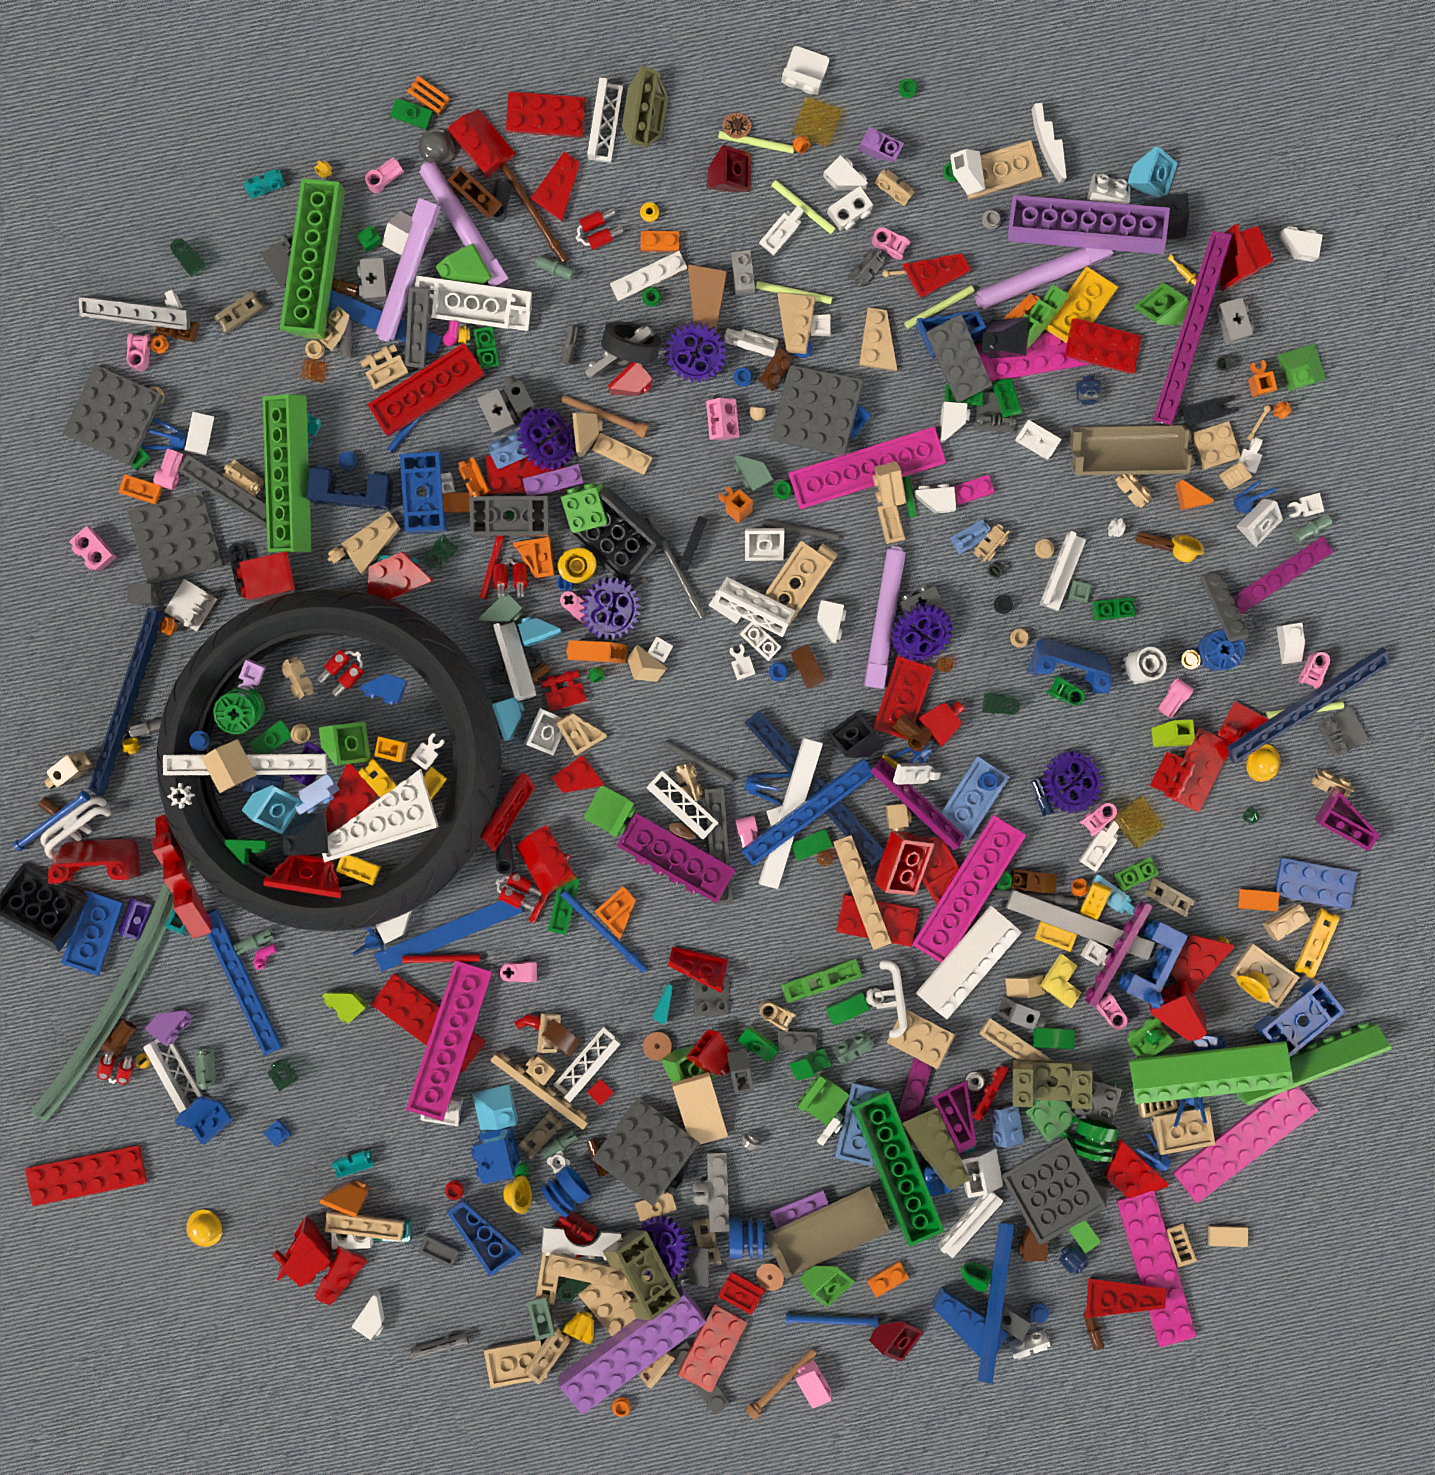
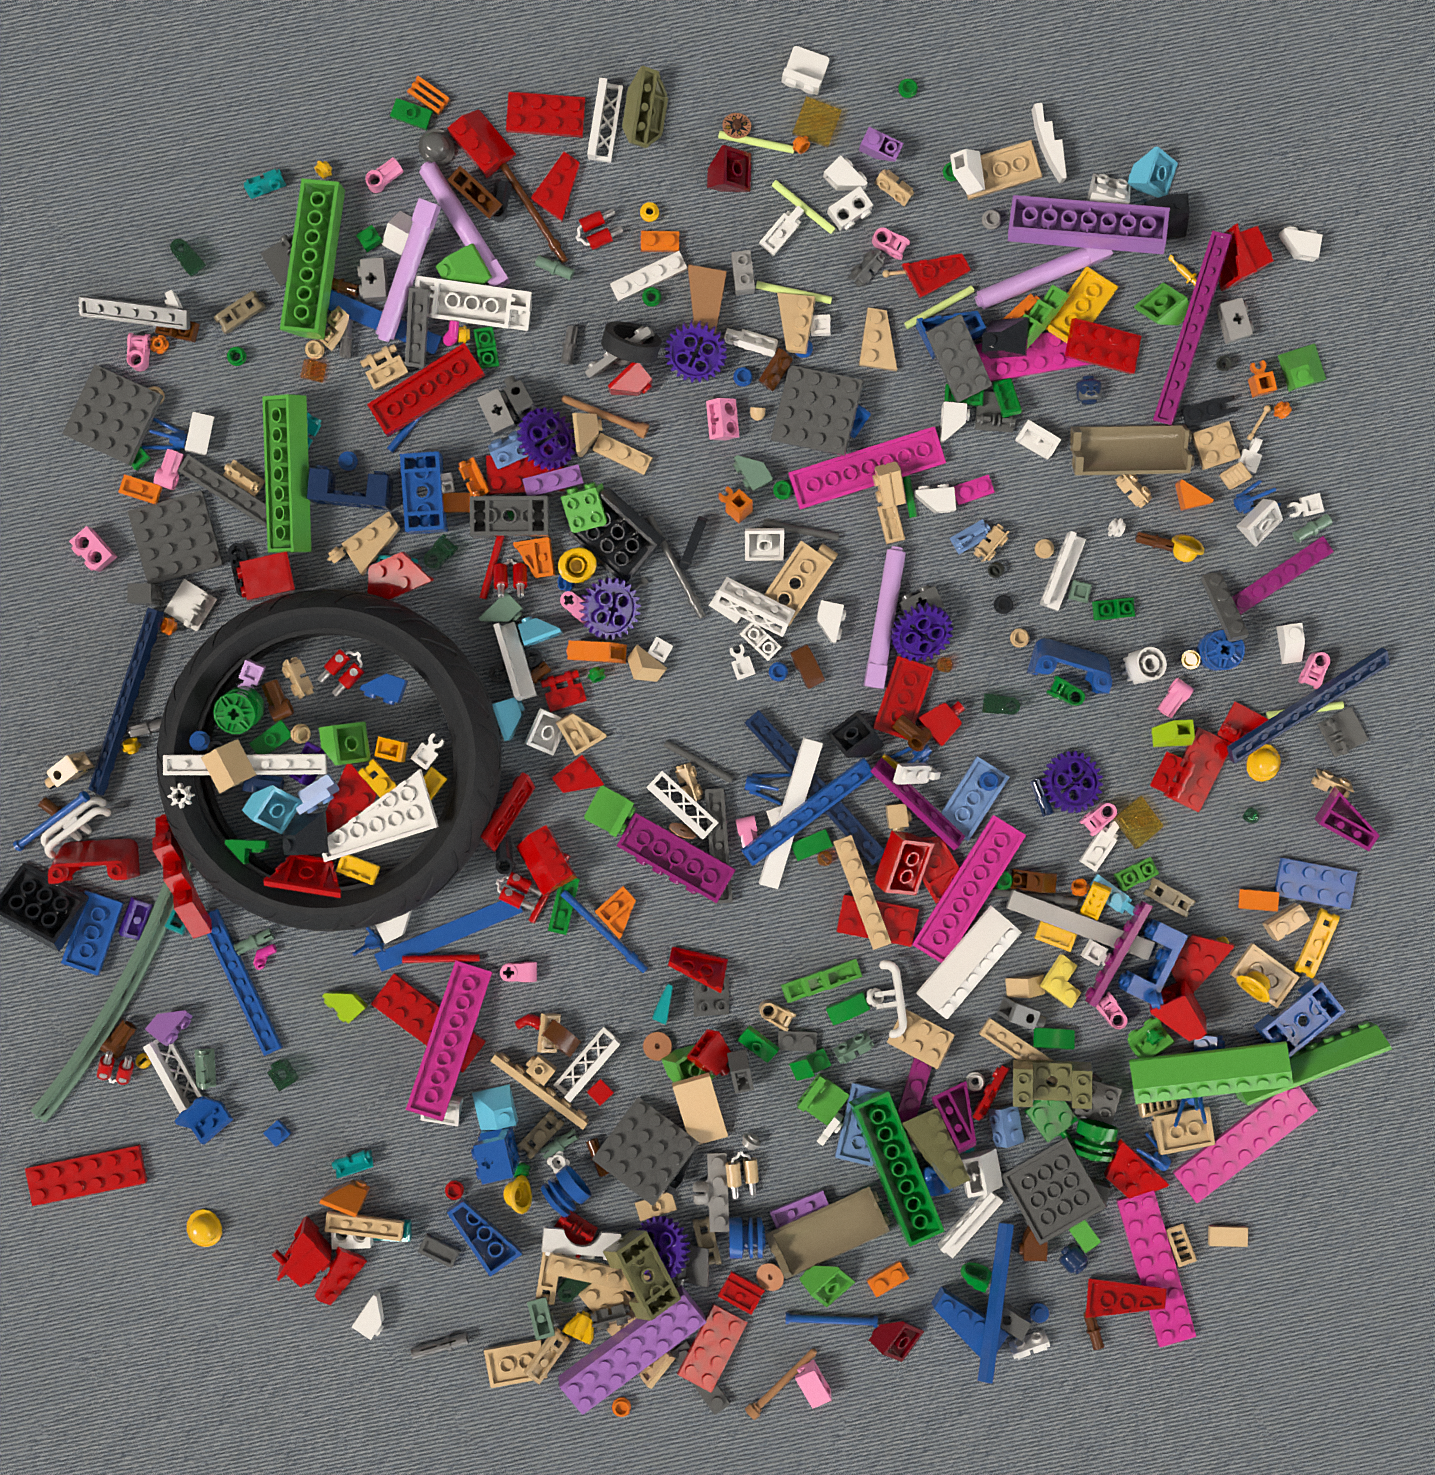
(232, 352): none -> green plate
(279, 705): none -> reddish brown piece
(618, 1316): none -> dark grey hinge
(734, 1174): none -> tan piece

